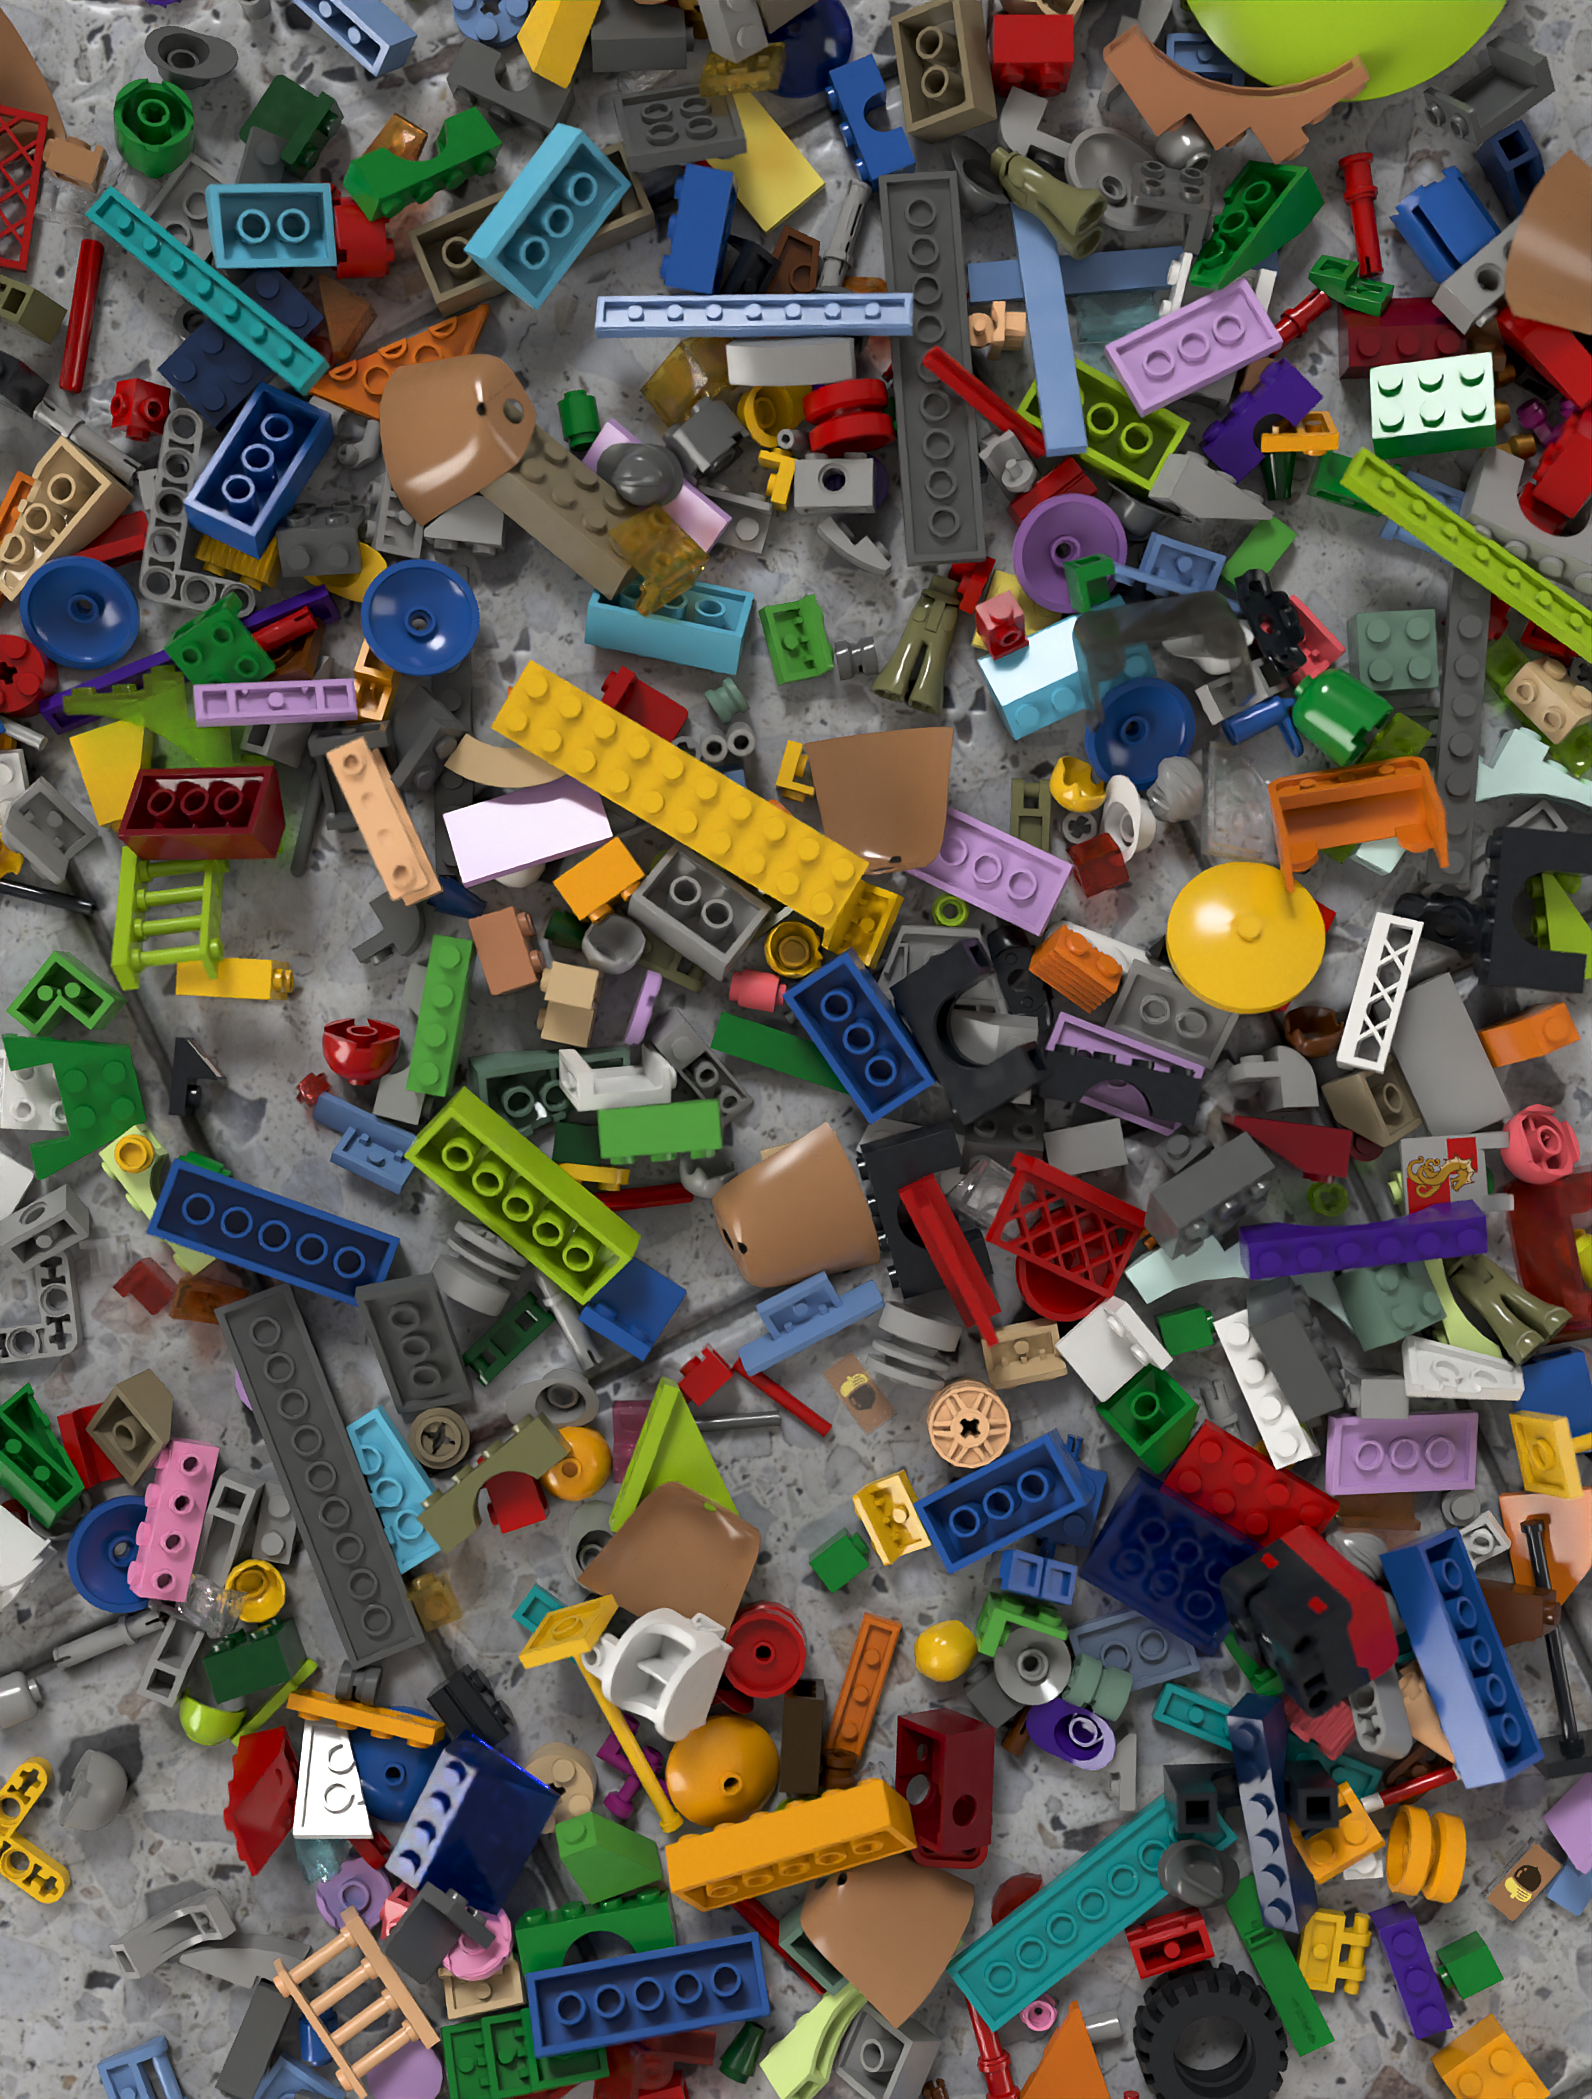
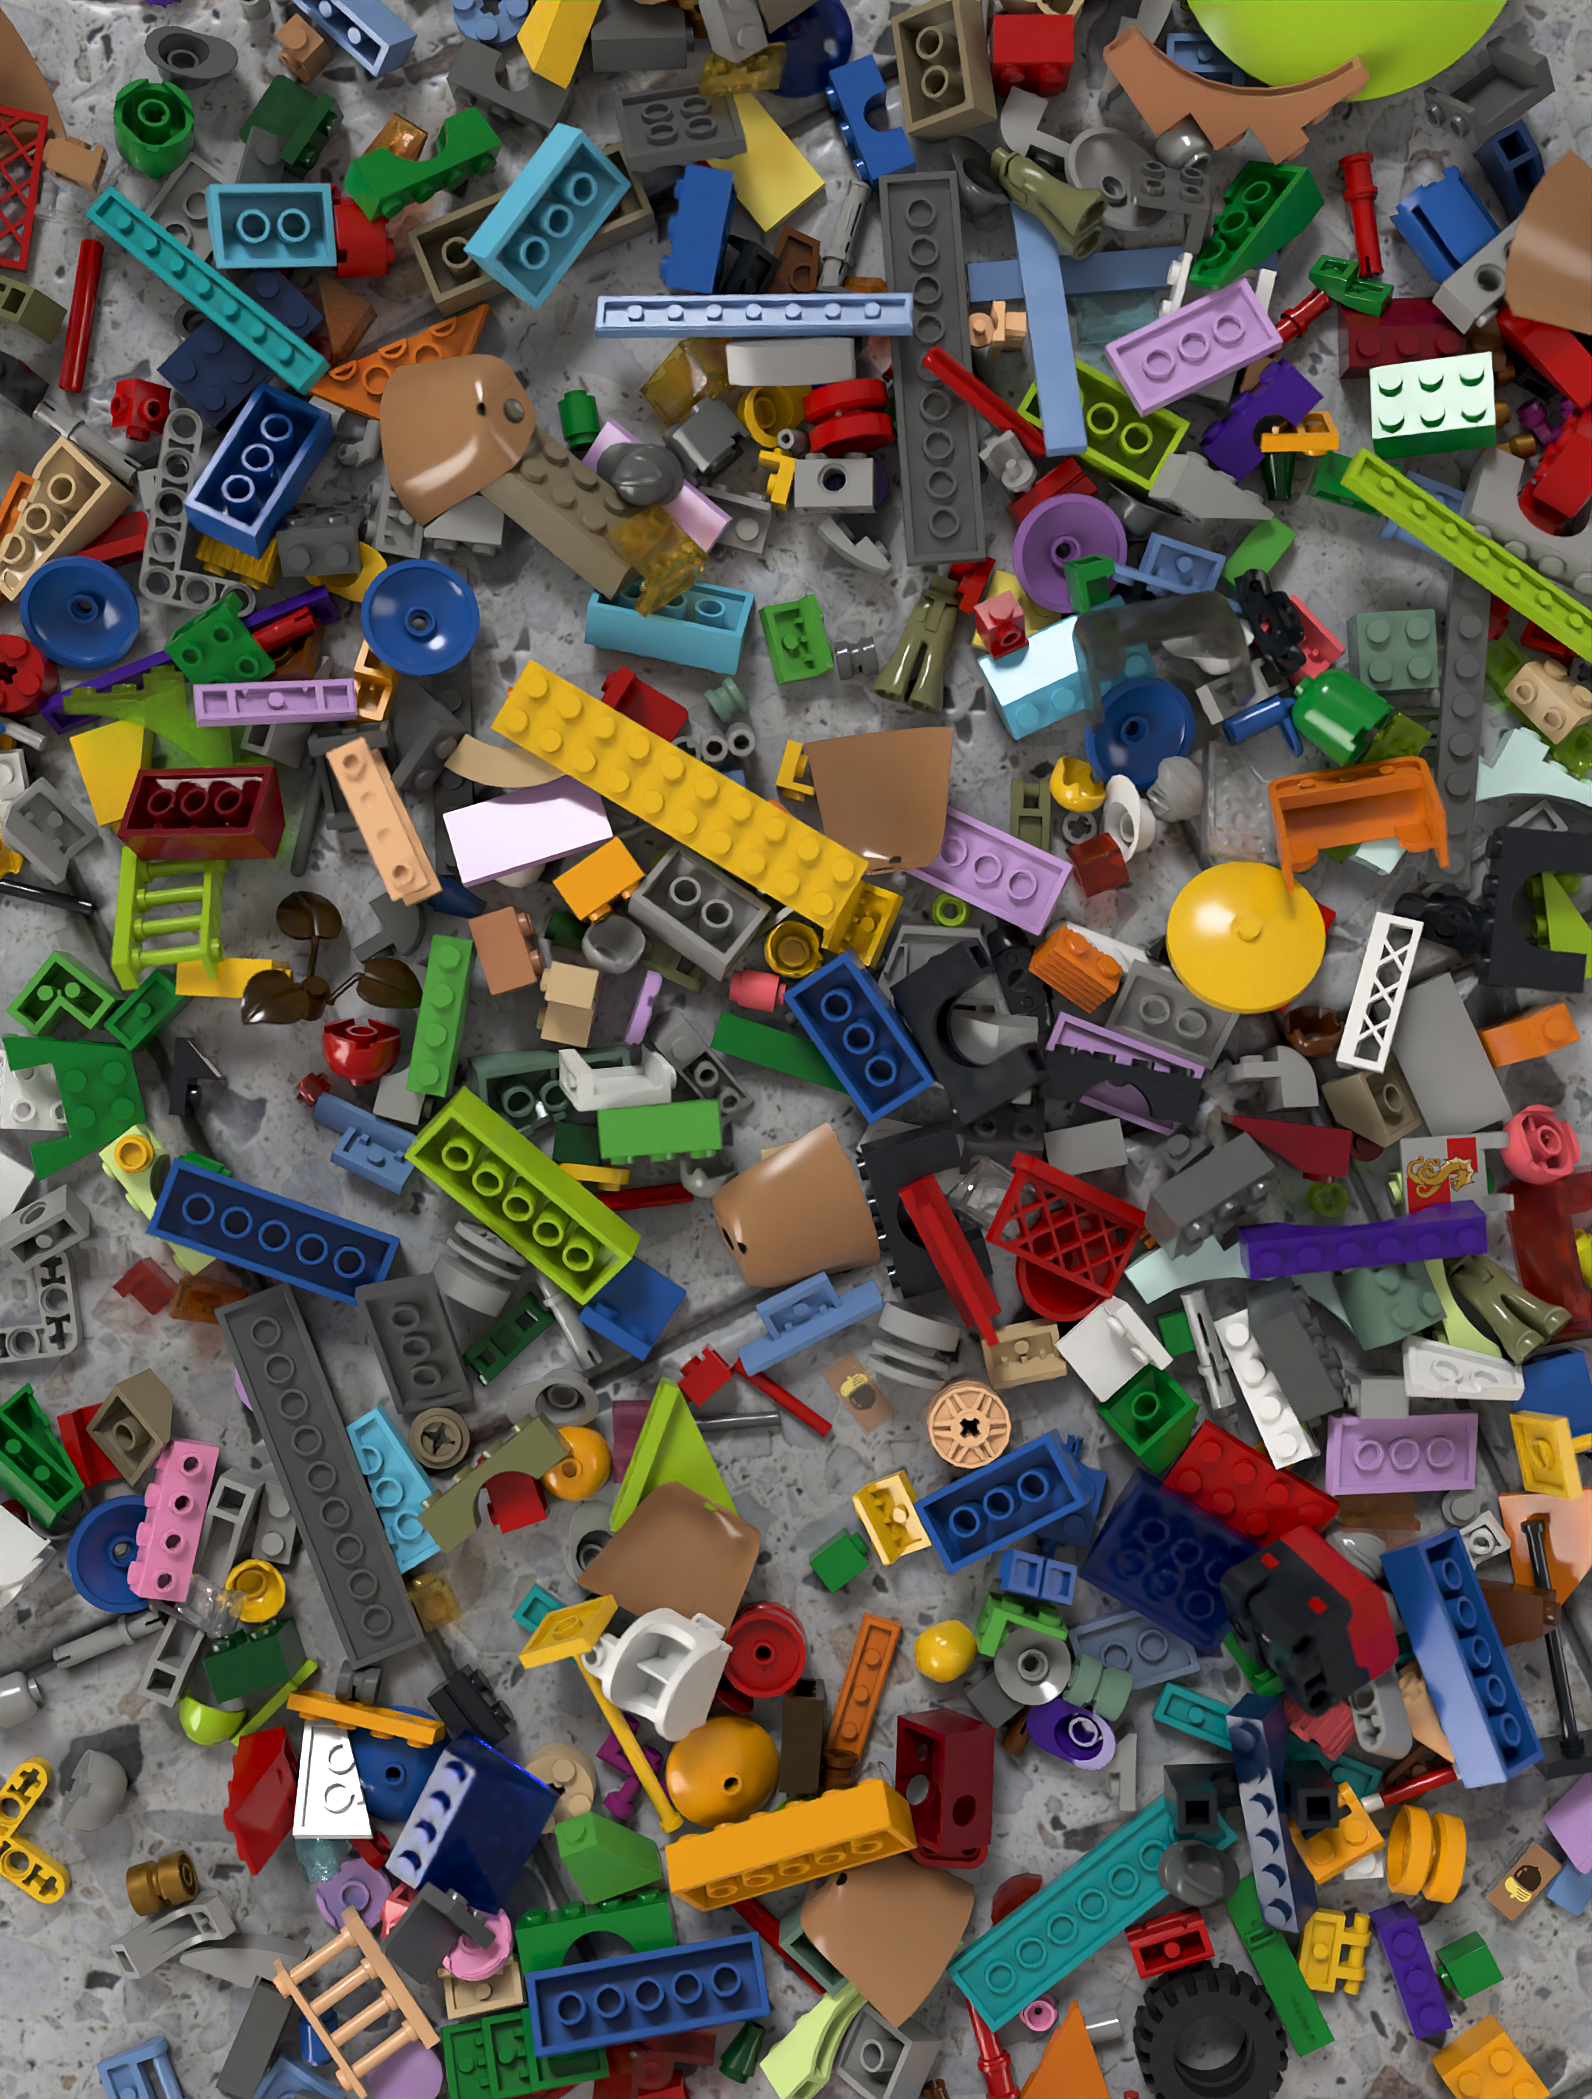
(147, 1011): none -> green panel
(155, 1884): none -> pearl gold wheel
(277, 1001): none -> dark brown plant
(303, 49): none -> medium nougat brick
(1221, 1392): none -> light grey pin

